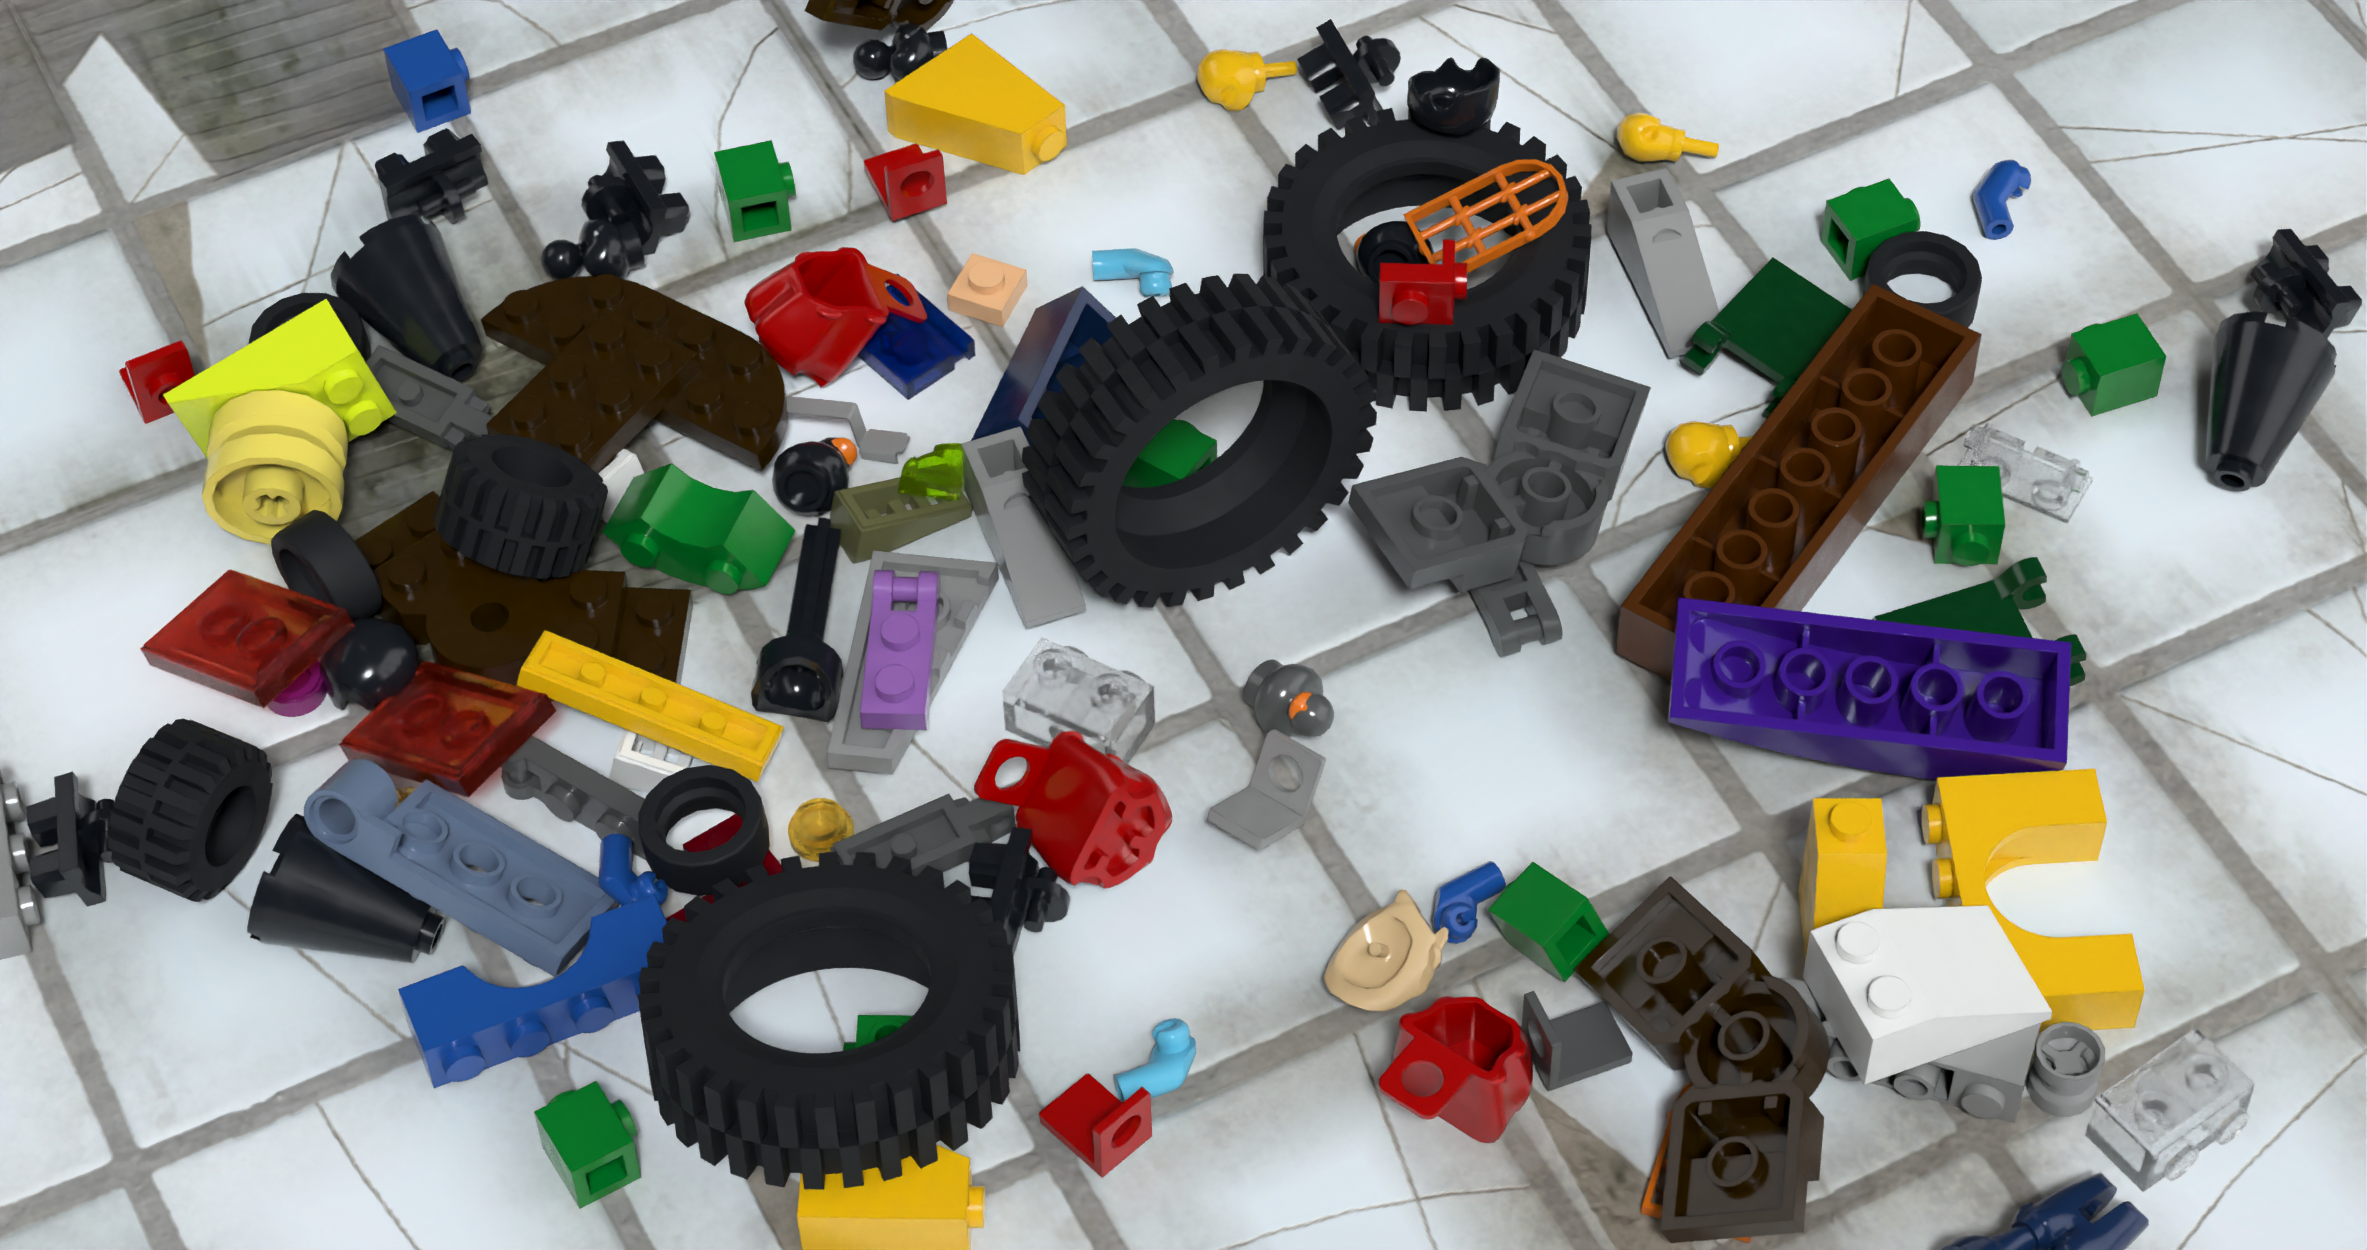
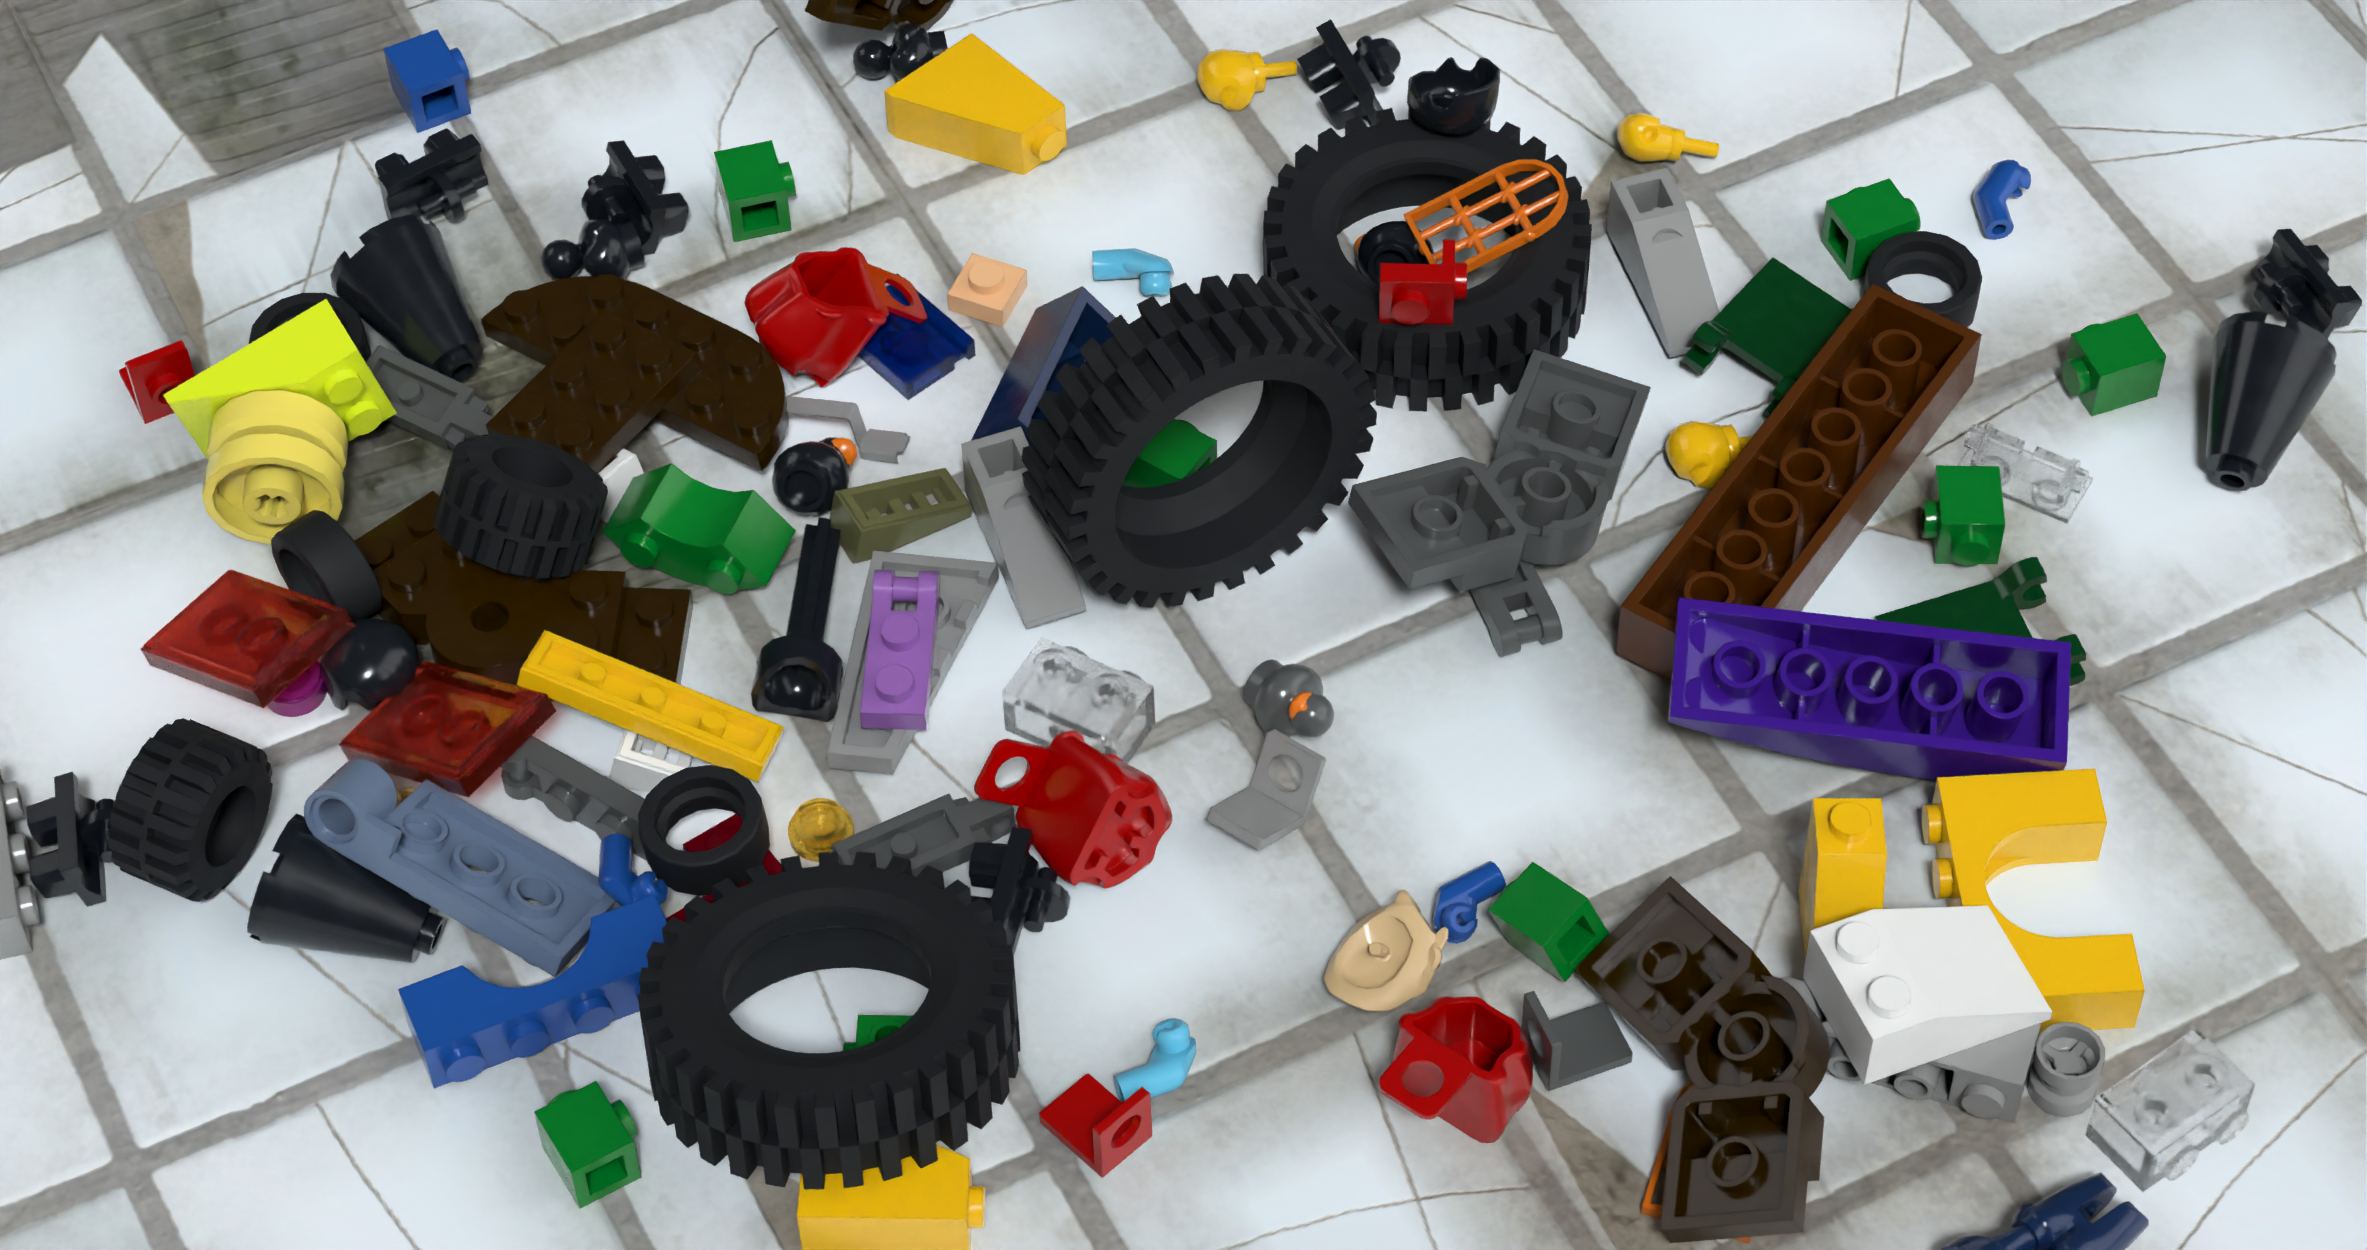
(908, 180): red bracket -> none
(934, 473): clear neon green tile -> none

